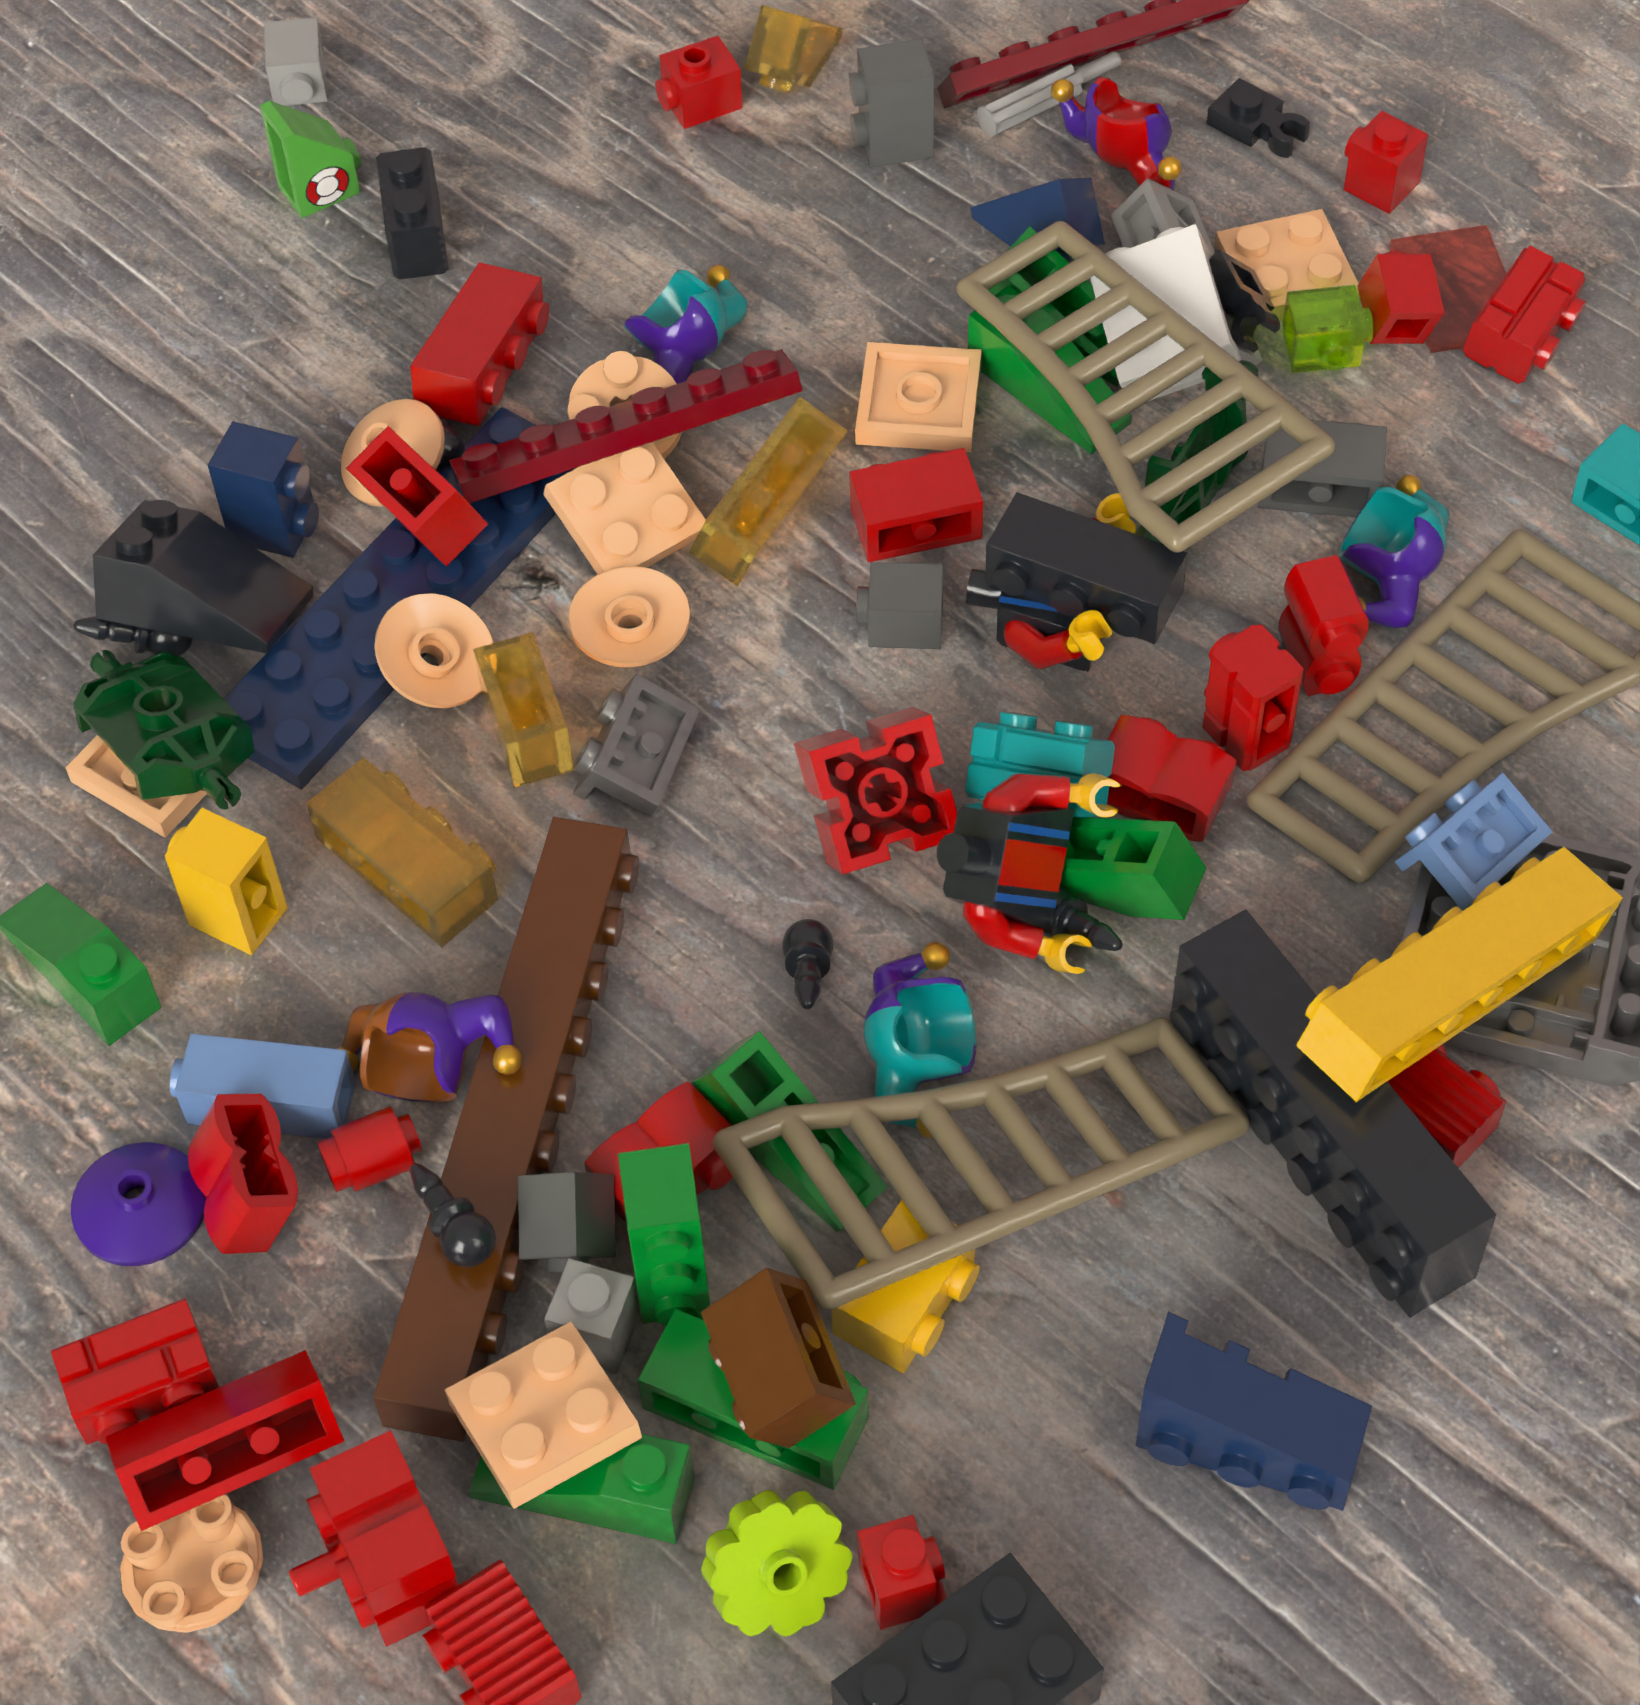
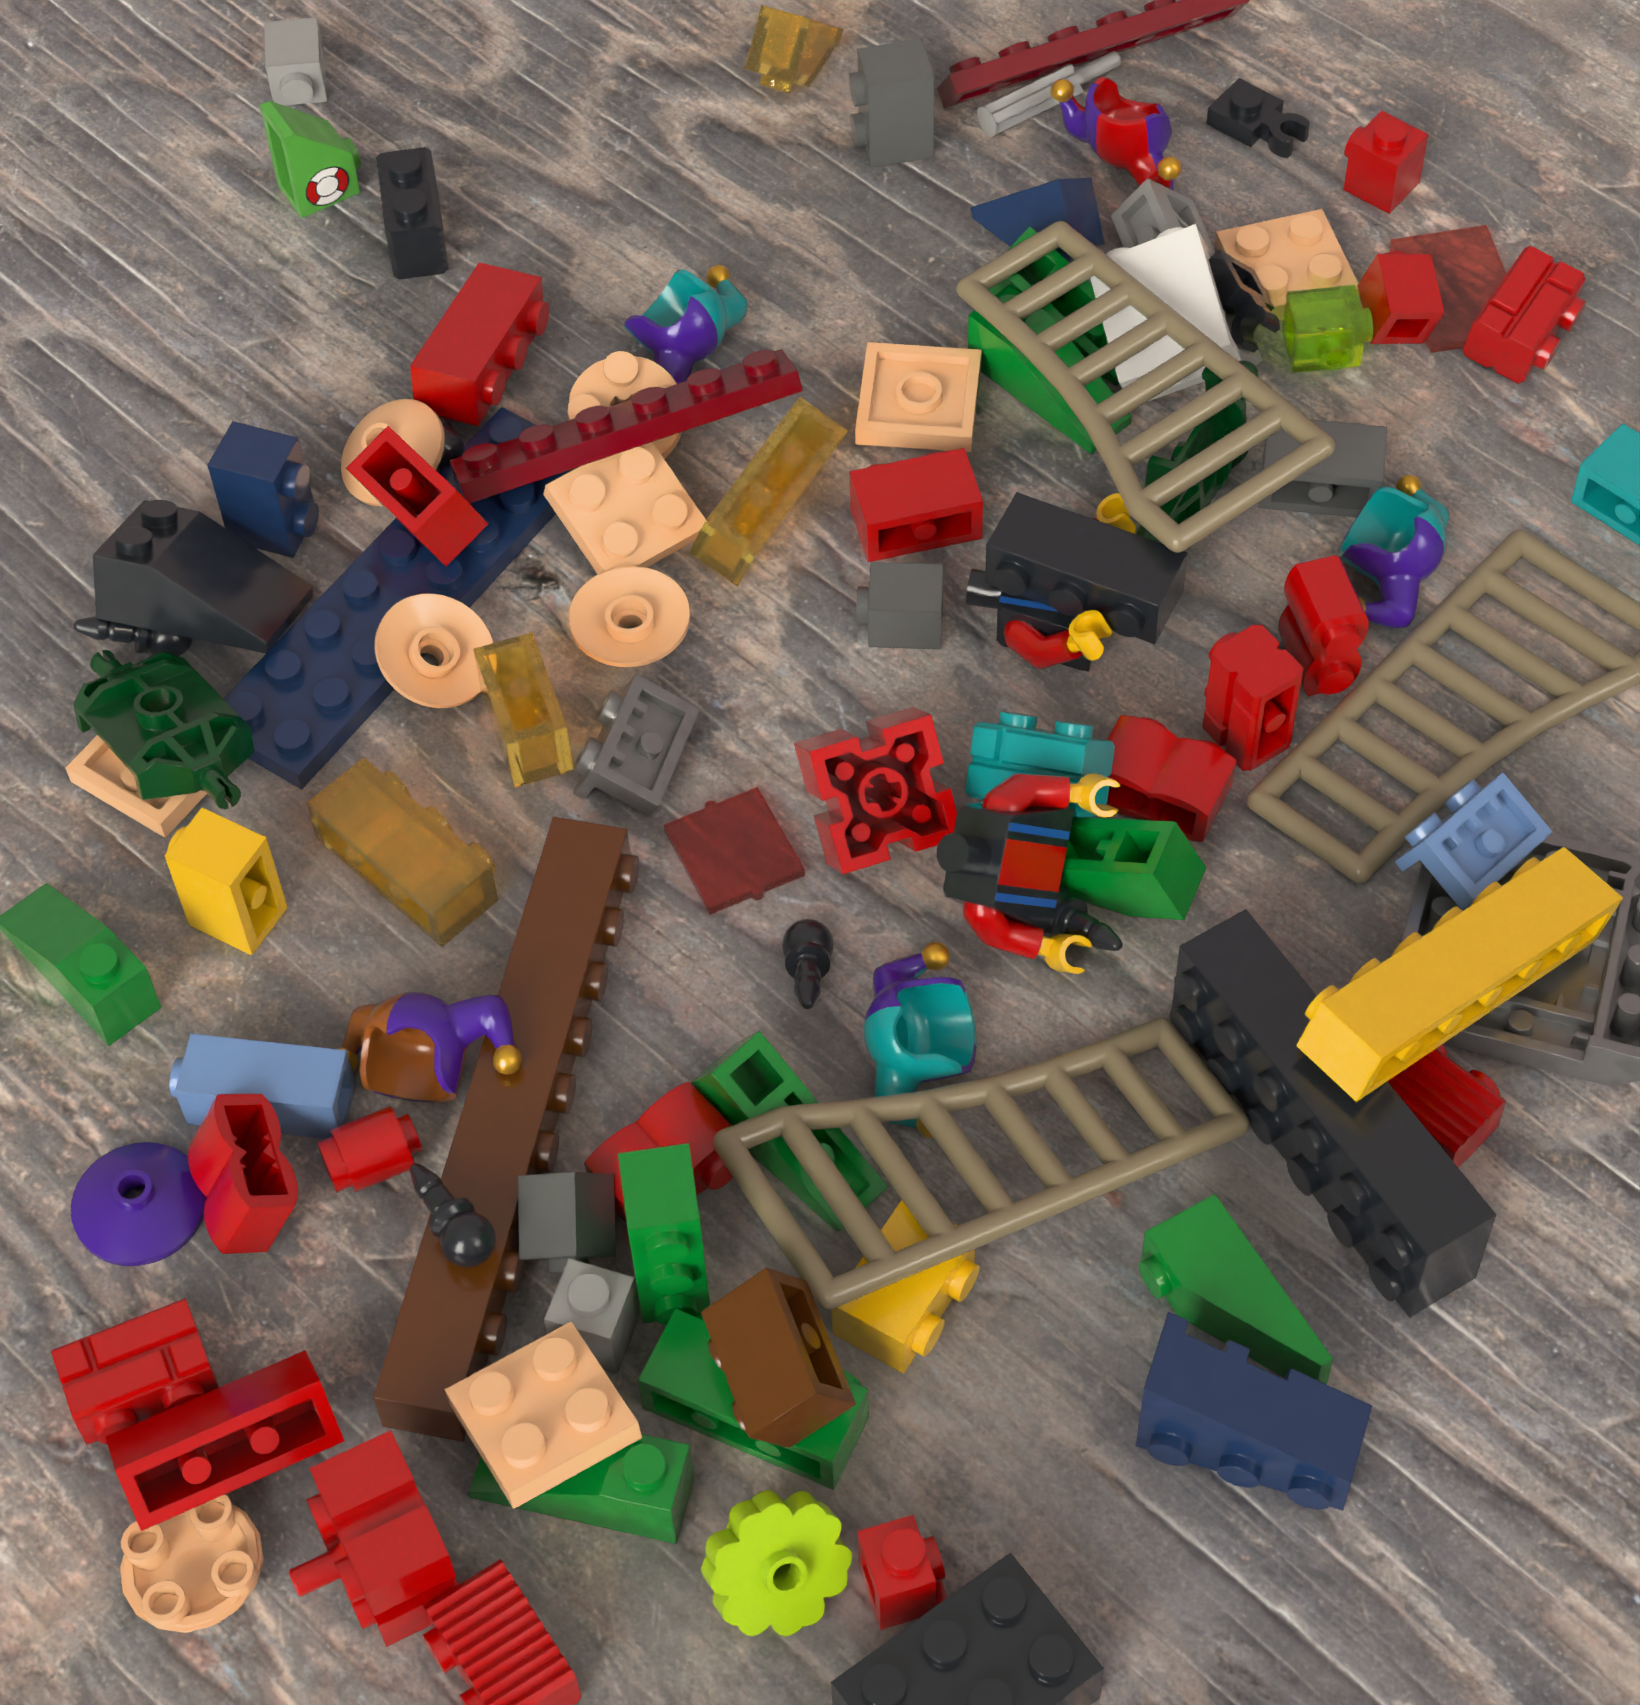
(699, 82): red brick -> none
(734, 850): none -> clear red piece
(1227, 1290): none -> green slope

